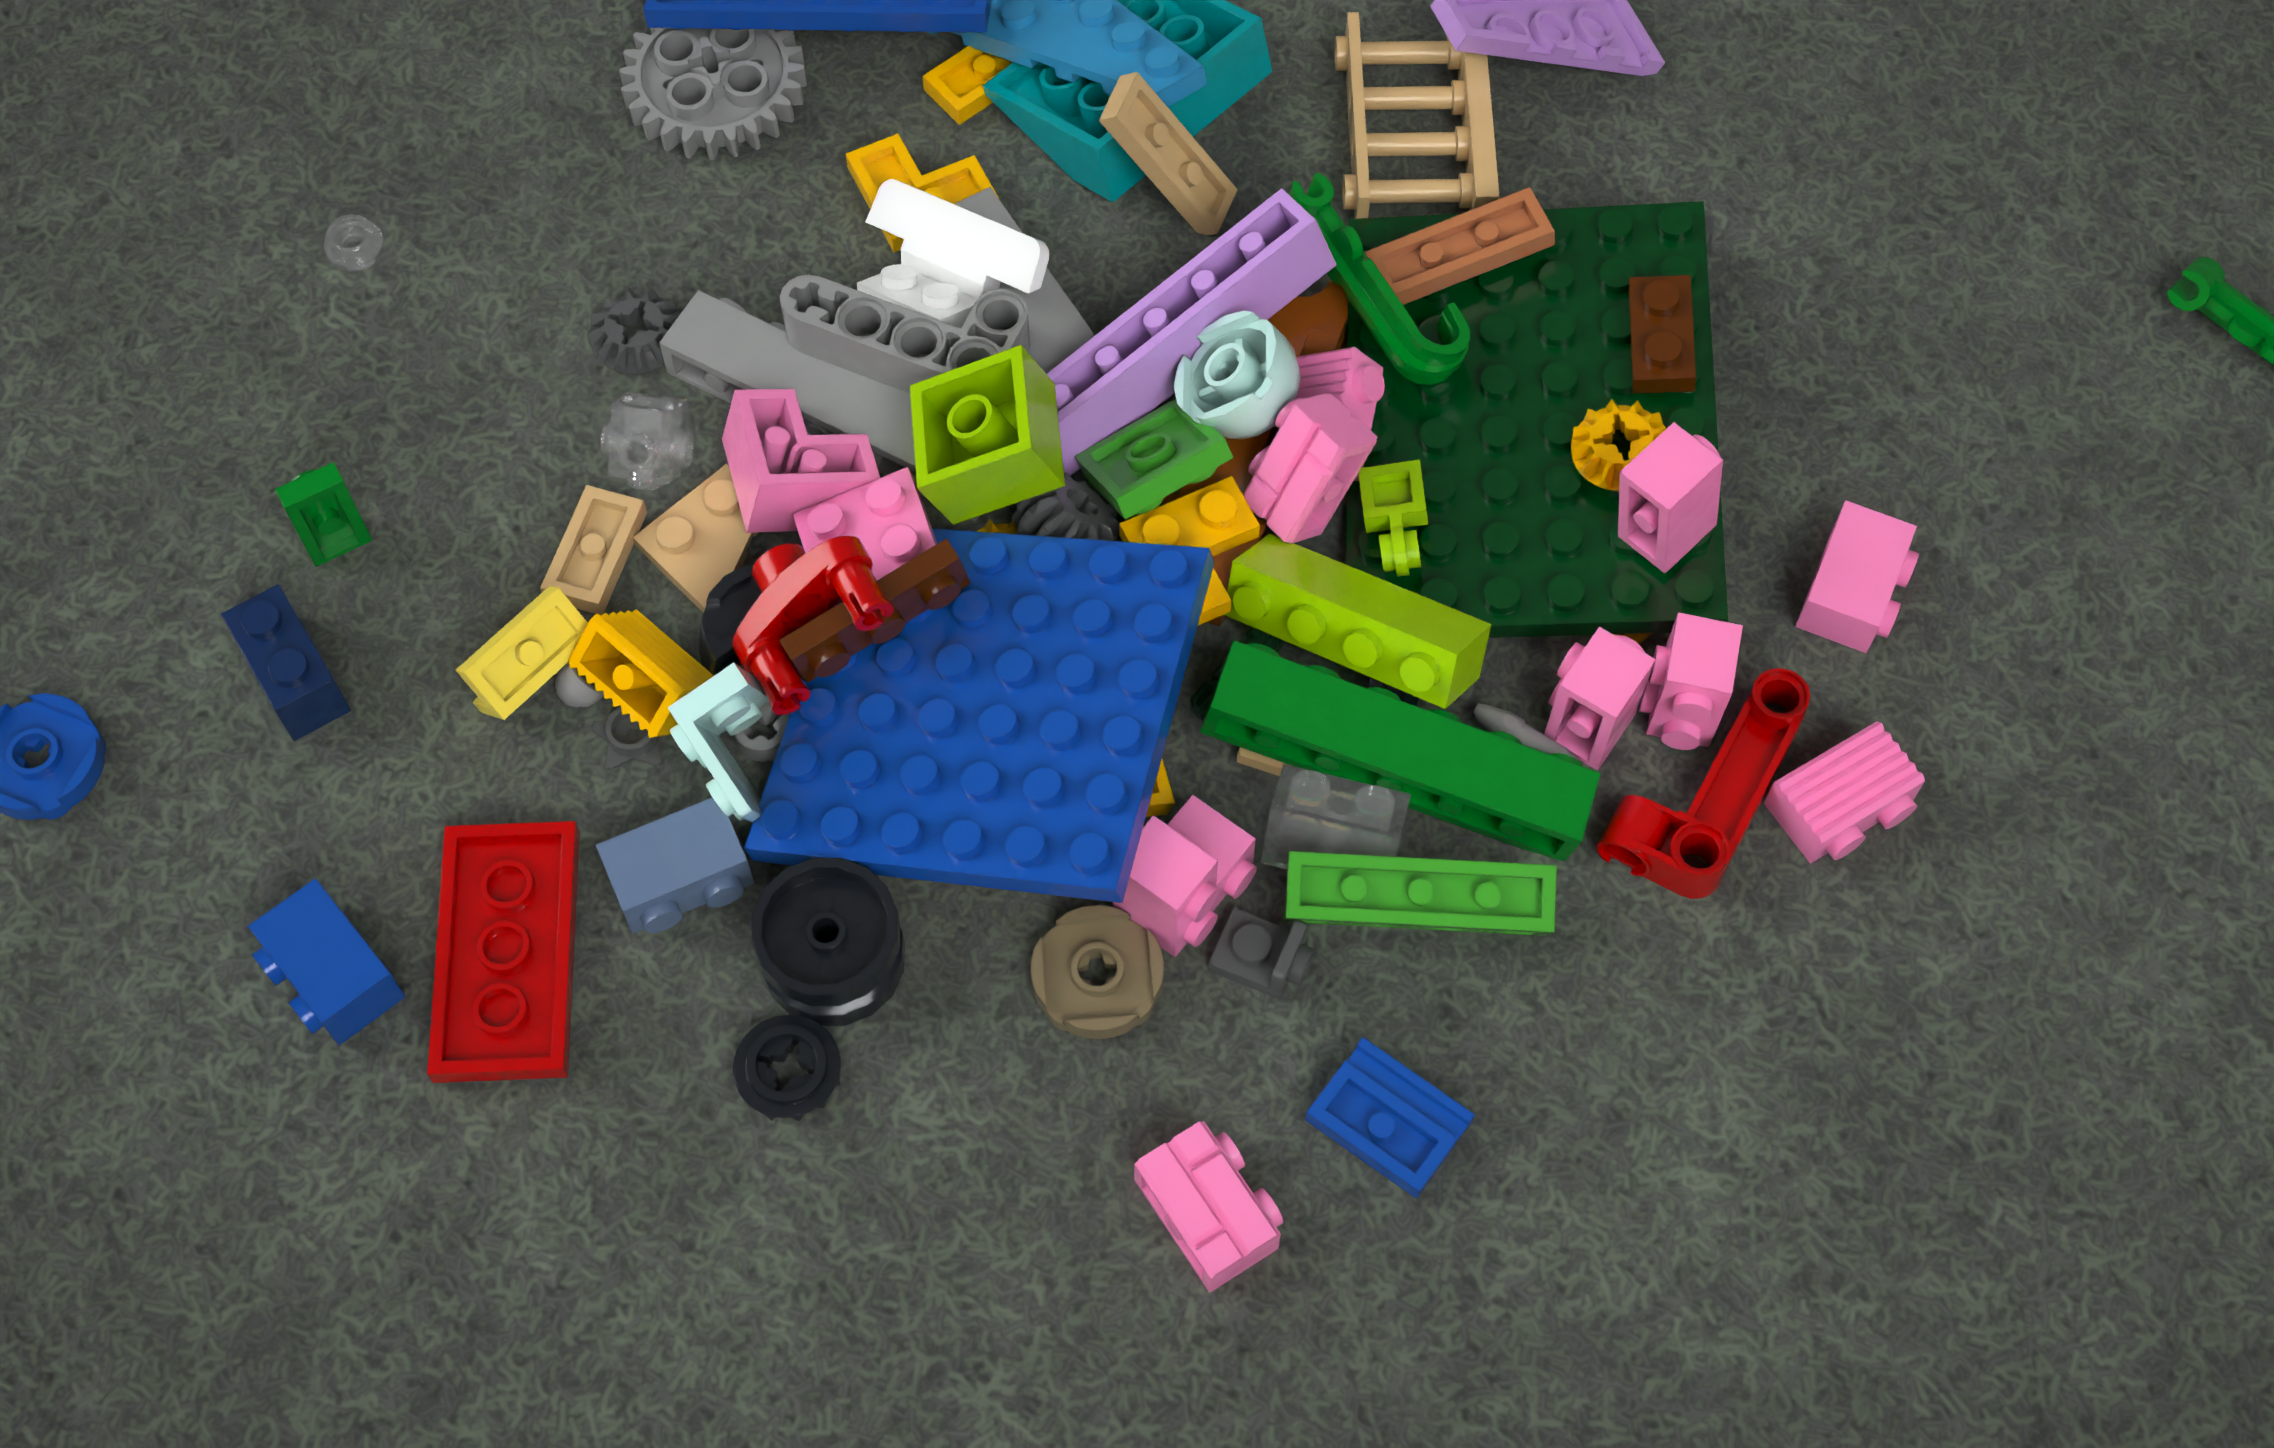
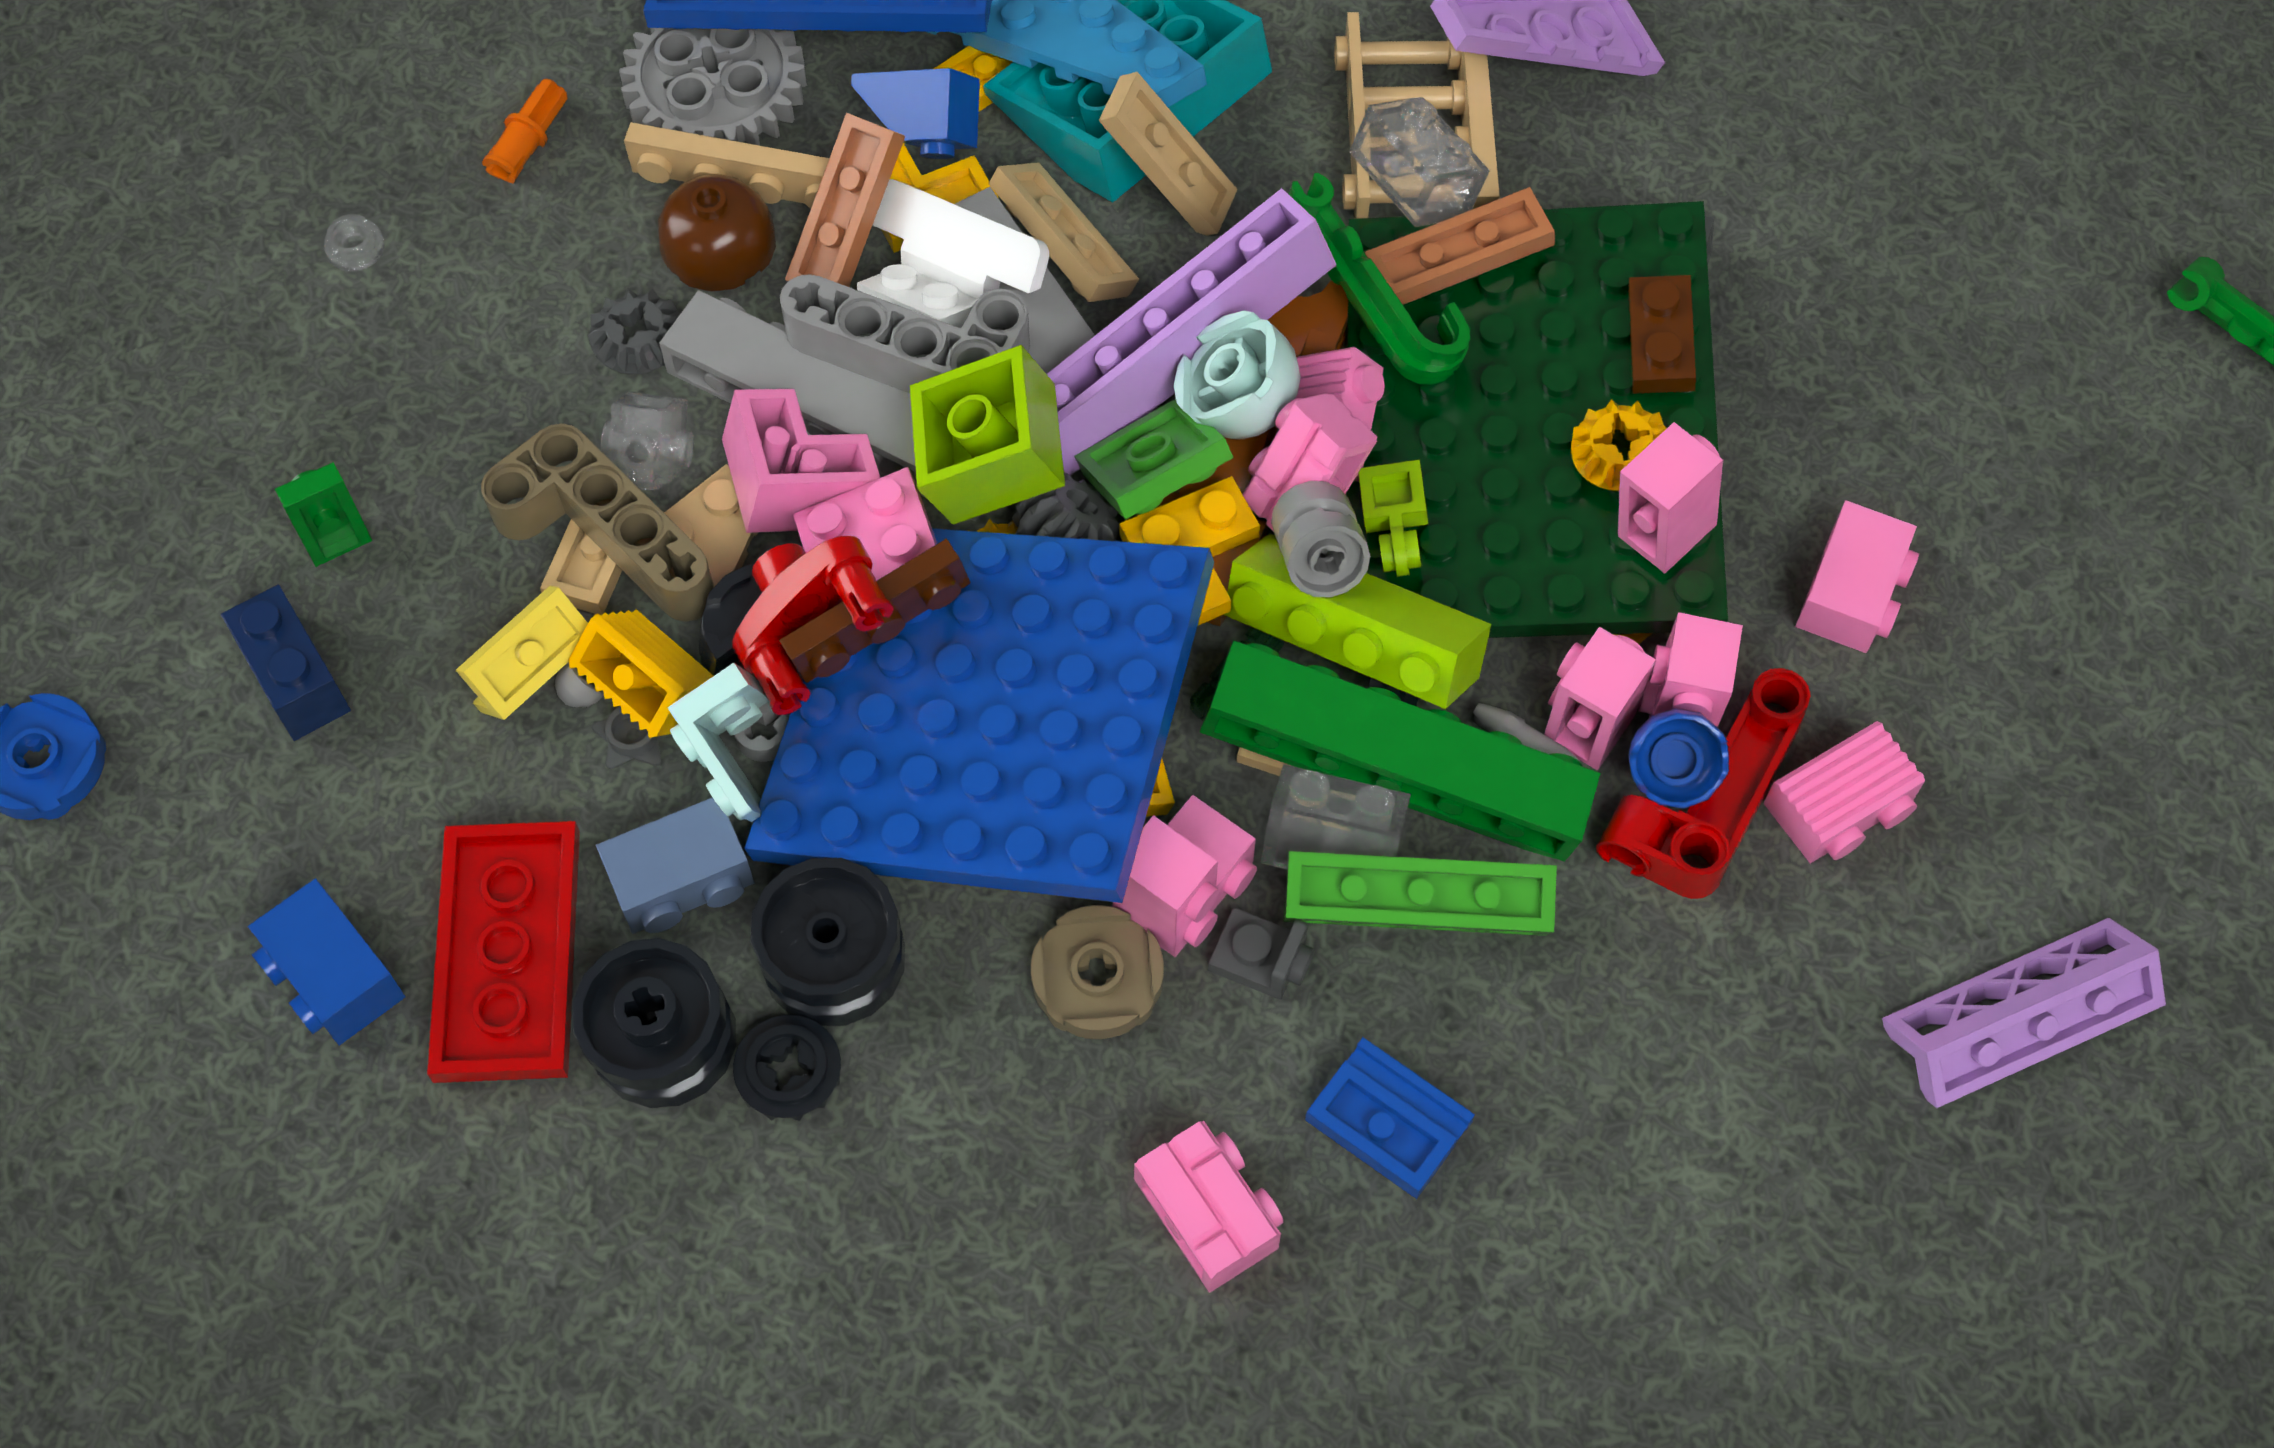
(525, 131): none -> orange axle
(614, 527): none -> dark tan beam
(654, 1023): none -> black wheel
(681, 156): none -> tan plate
(716, 233): none -> reddish brown cylinder
(846, 201): none -> nougat plate
(926, 106): none -> slope
(1071, 238): none -> tan plate
(1320, 539): none -> light grey wheel
(1418, 160): none -> clear brick
(1678, 758): none -> blue hair
(2035, 1017): none -> lavender fence

